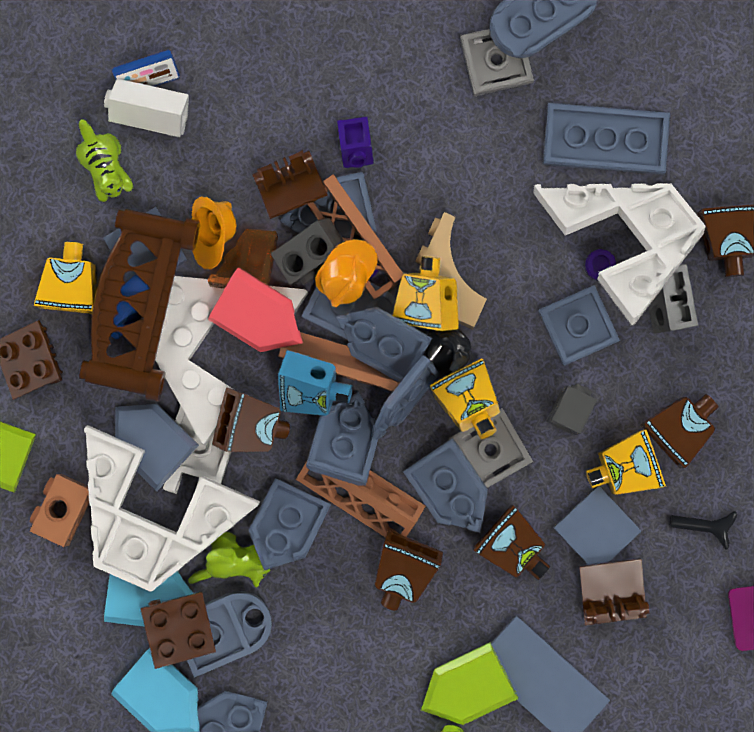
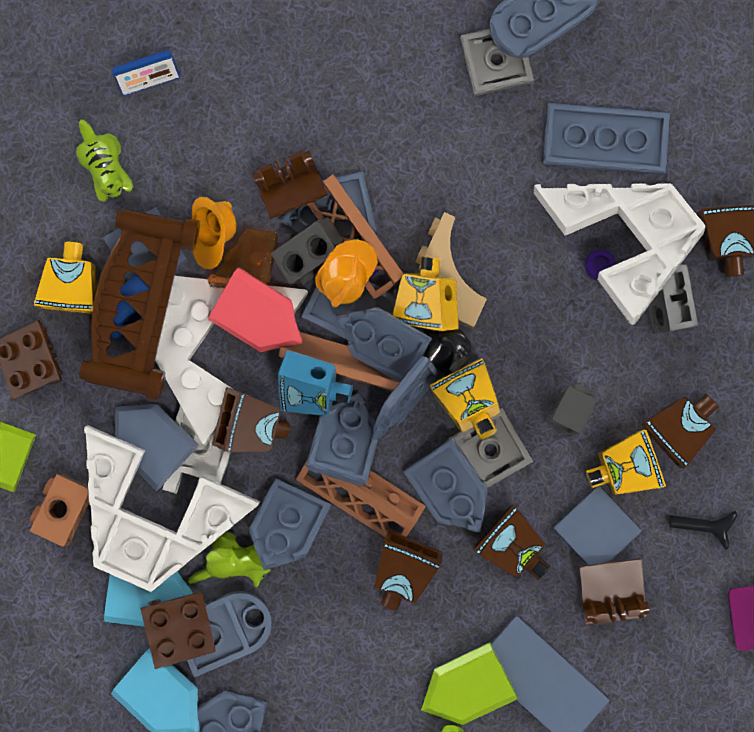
(147, 107): white brick -> none
(355, 142): dark purple bracket -> none
(578, 325): sand blue tile -> none

